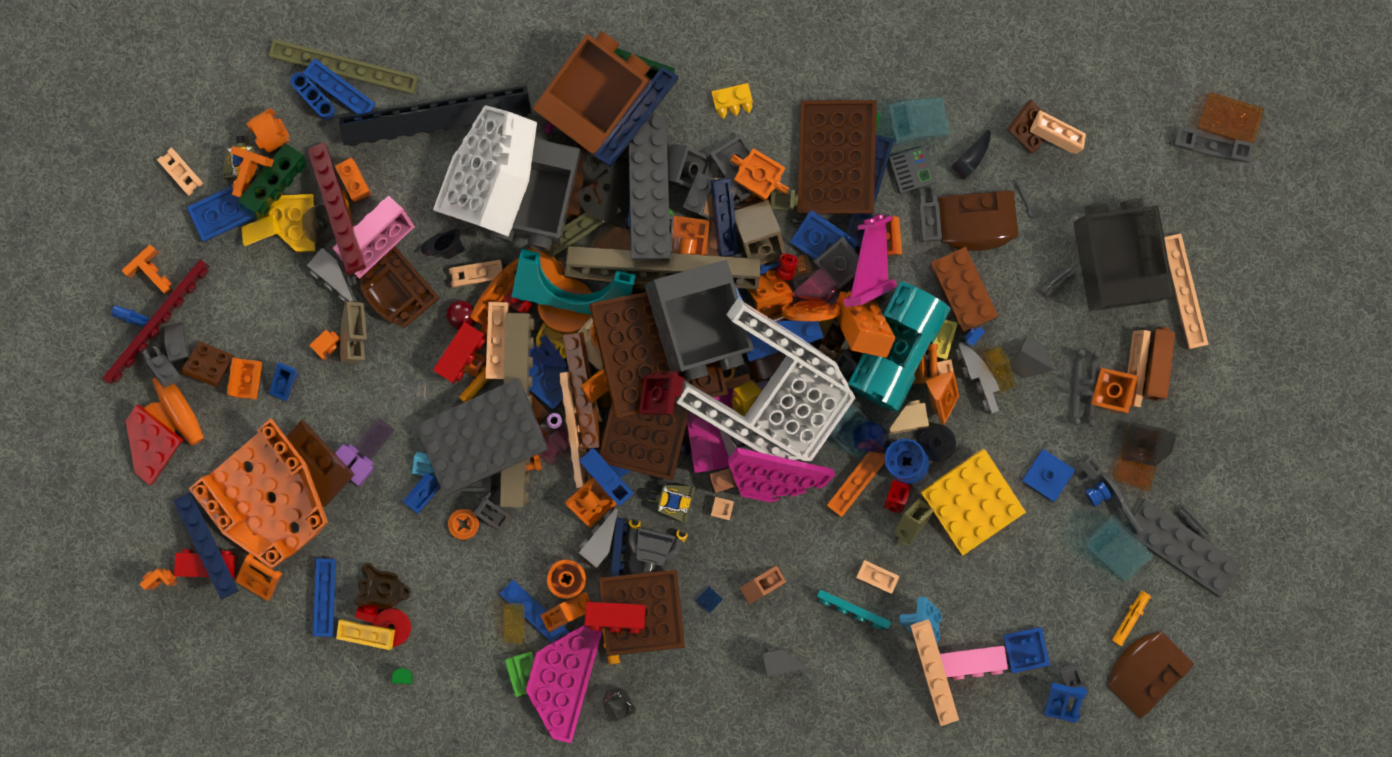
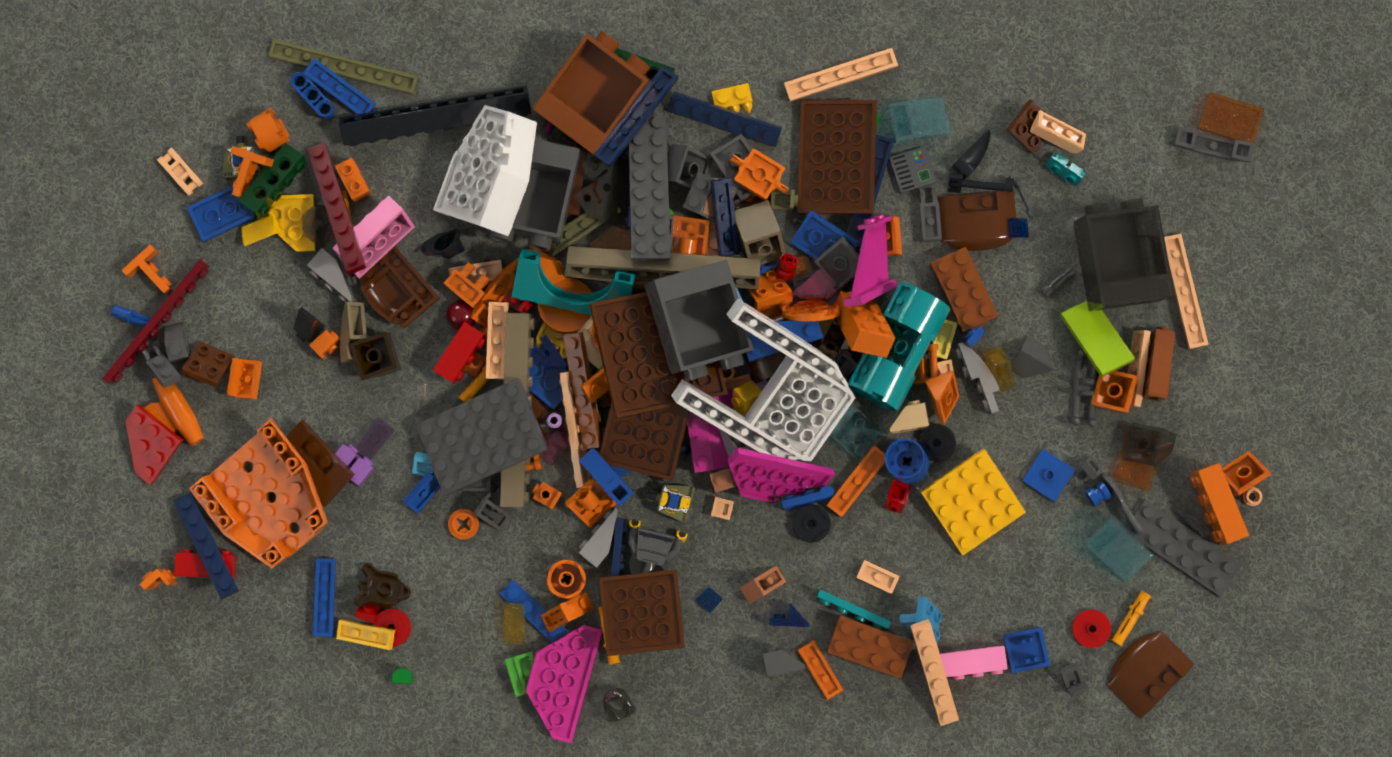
(255, 581): orange plate -> none
(283, 381): blue slope -> none
(307, 326): none -> black slope
(375, 356): none -> dark brown slope
(466, 289): none -> orange plate
(554, 495): none -> orange brick
(615, 617): red brick -> none
(660, 393): dark red plate -> none
(725, 118): none -> dark blue plate
(795, 619): none -> clear blue slope
(808, 497): none -> blue hinge
(814, 513): none -> black plate
(820, 670): none -> orange tile
(840, 74): none -> light nougat plate
(870, 647): none -> dark orange brick
(871, 438): clear blue slope -> none
(909, 527): olive torso -> none
(956, 182): none -> black hinge
(1018, 228): none -> clear blue tile
(1058, 702): blue plate -> none
(1071, 174): none -> teal hinge
(1081, 628): none -> red plate
(1097, 338): none -> lime tile
(1219, 504): none -> orange brick
(1244, 473): none -> orange slope
(1258, 497): none -> light nougat plate

